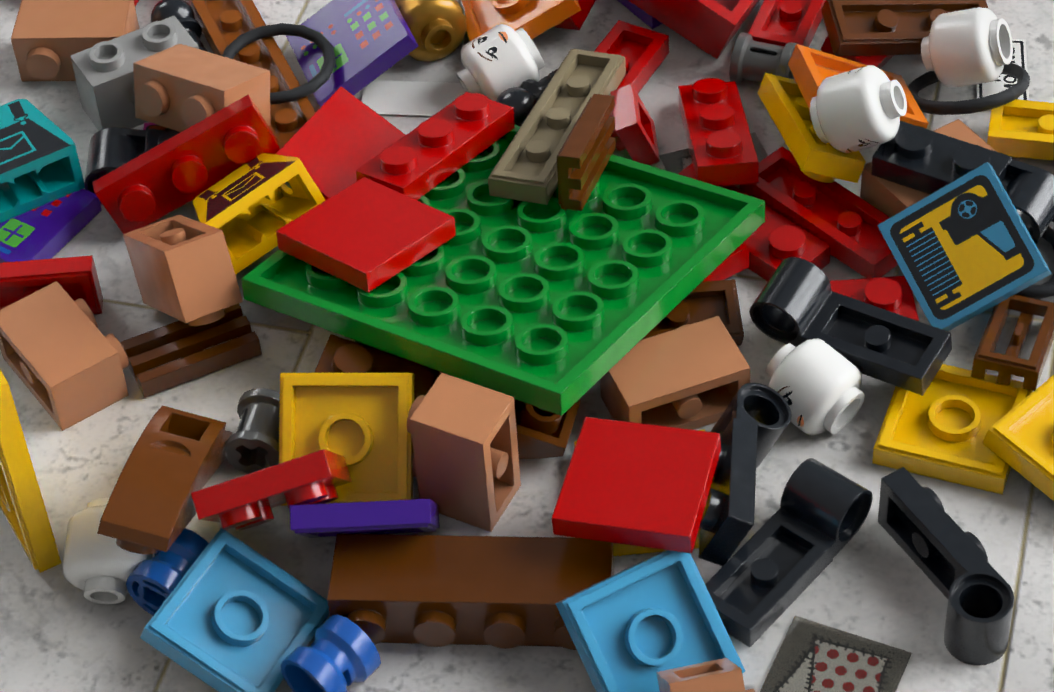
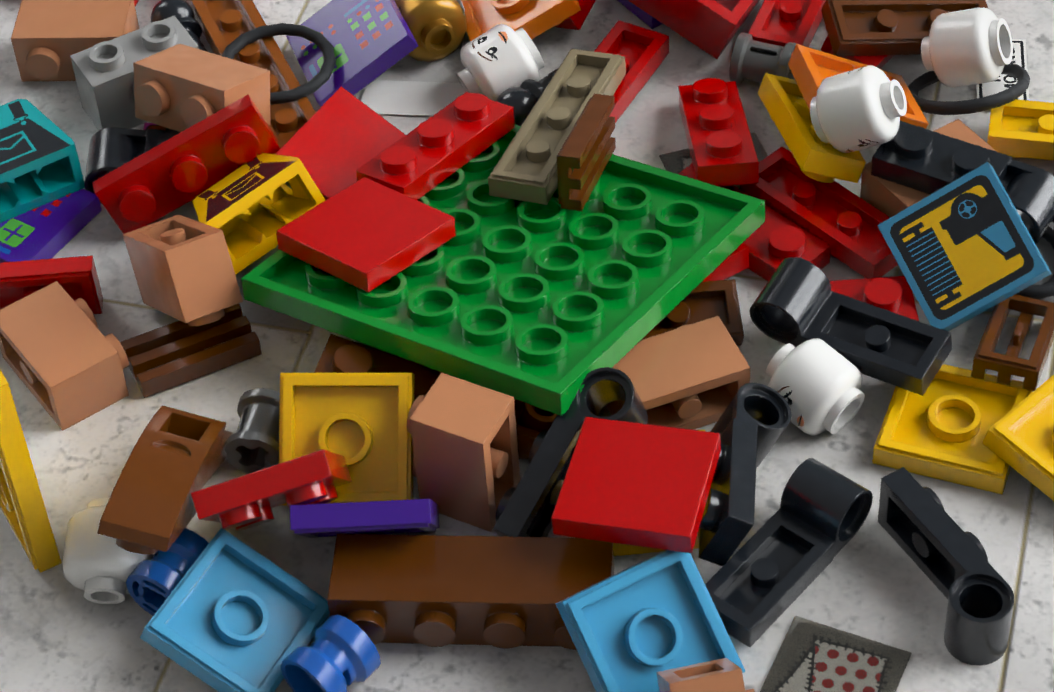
(530, 505): none -> black plate
(634, 126): red plate -> none

